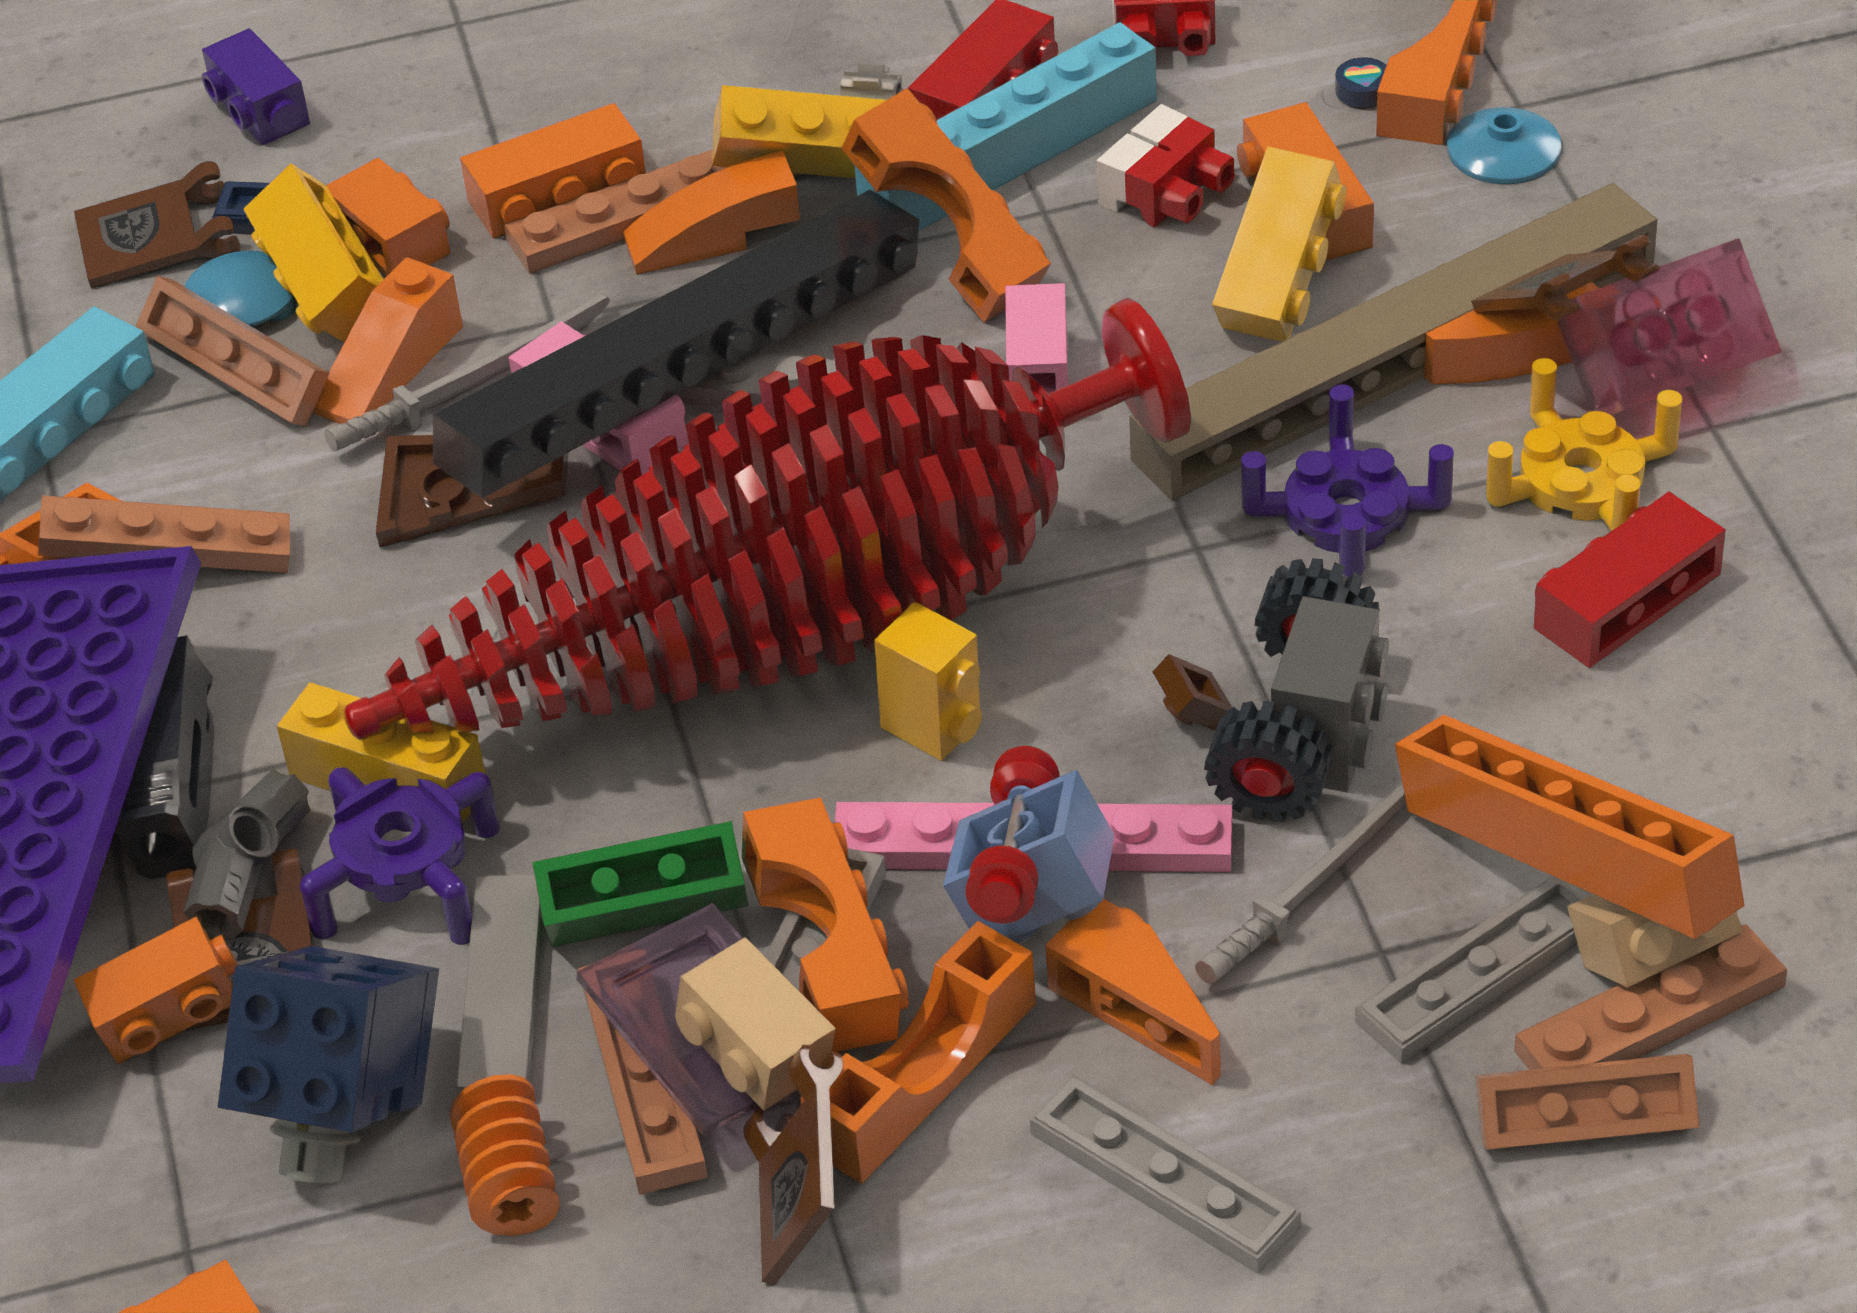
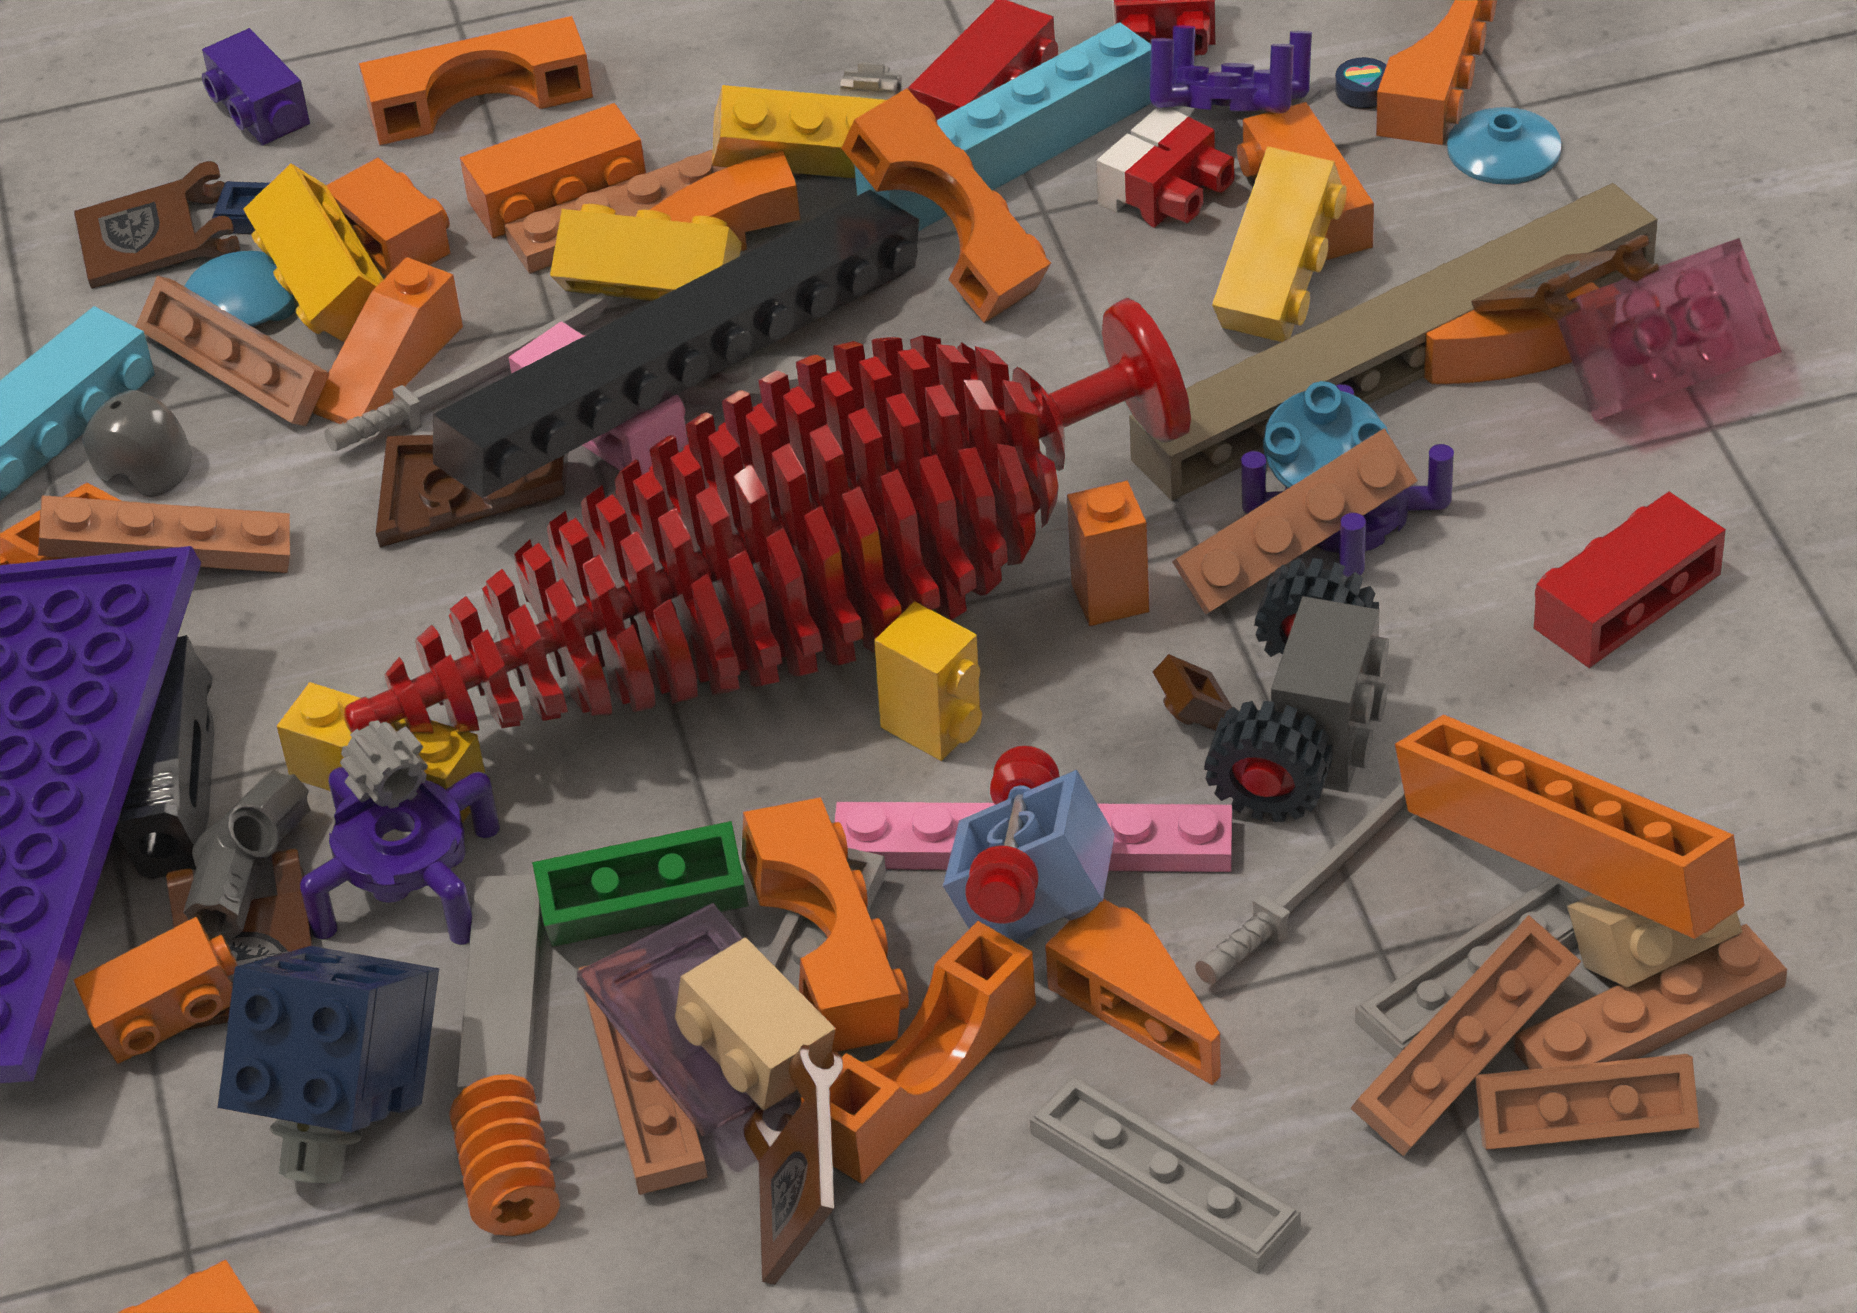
(139, 439): none -> dark grey helmet
(383, 764): none -> light grey gear
(532, 62): none -> orange arch
(637, 254): none -> yellow brick
(1038, 333): bright pink brick -> none
(1108, 553): none -> orange brick
(1181, 84): none -> dark purple plate
(1294, 521): none -> nougat plate
(1315, 430): none -> dark azure dish
(1465, 1035): none -> nougat plate
(1593, 441): yellow plate -> none

